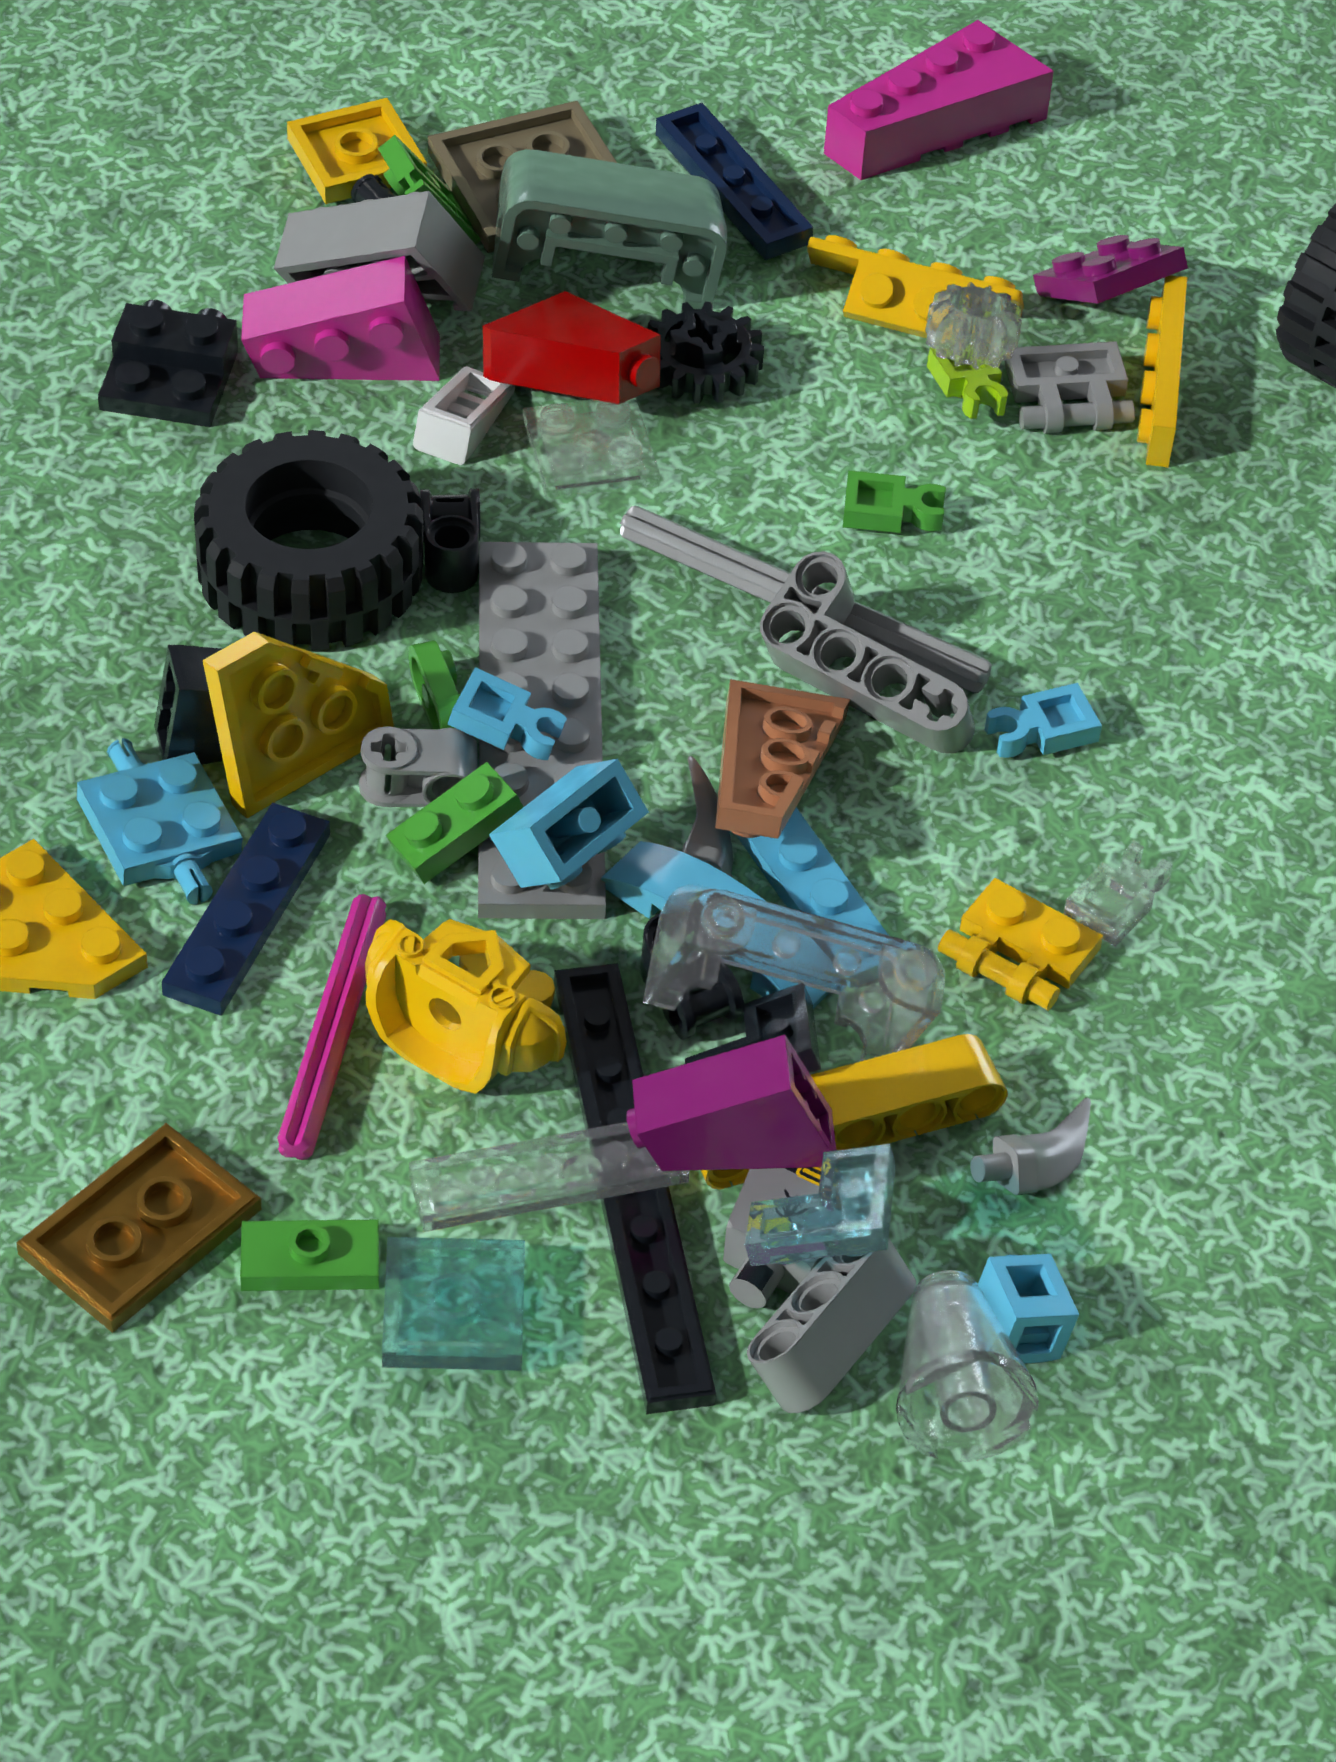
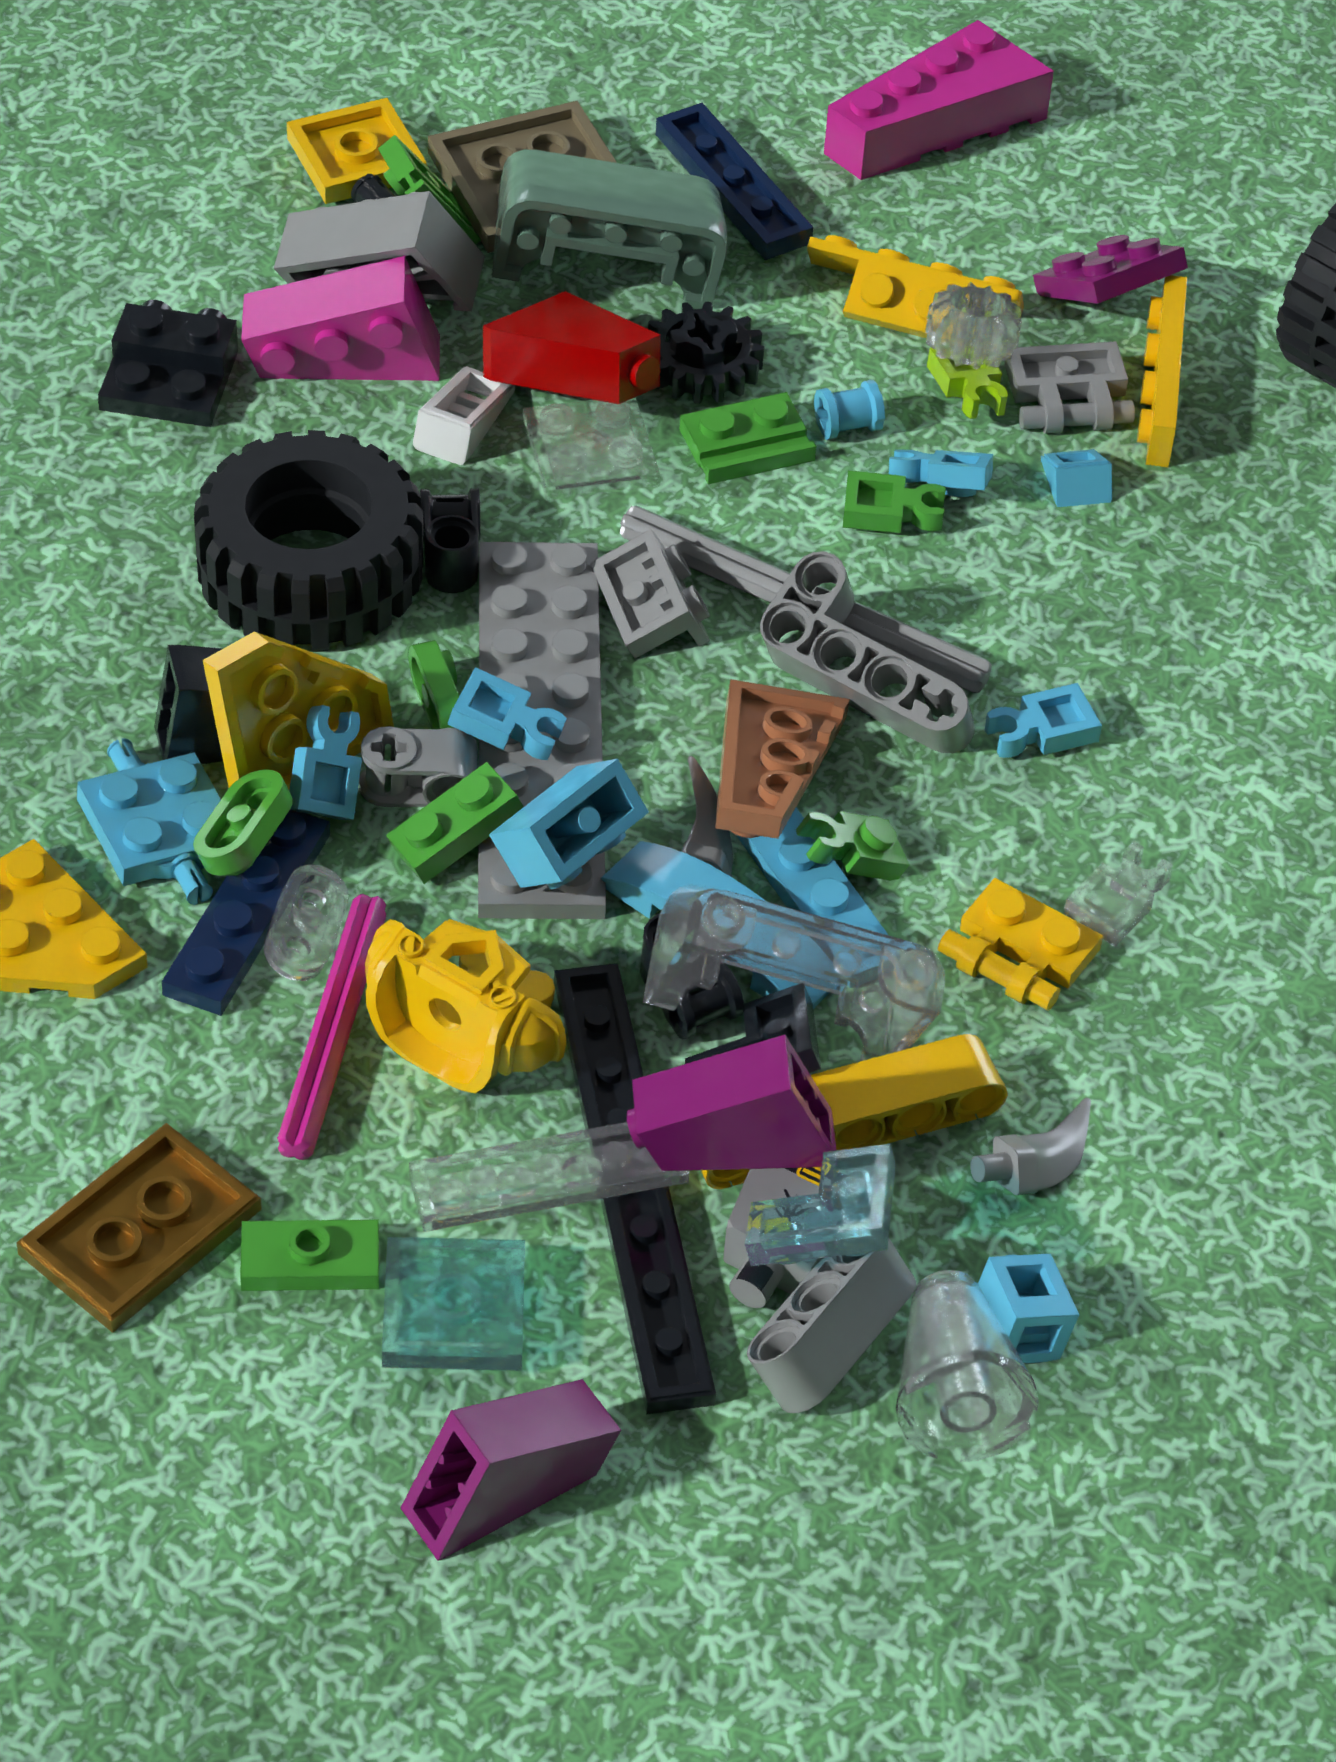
(243, 823): none -> bright green plate
(304, 927): none -> clear plate
(324, 776): none -> medium azure plate
(506, 1461): none -> magenta slope
(649, 593): none -> light grey bracket
(747, 437): none -> bright green plate
(849, 409): none -> medium azure bush
(862, 843): none -> bright green plate
(957, 471): none -> medium azure plate
(1078, 477): none -> medium azure slope

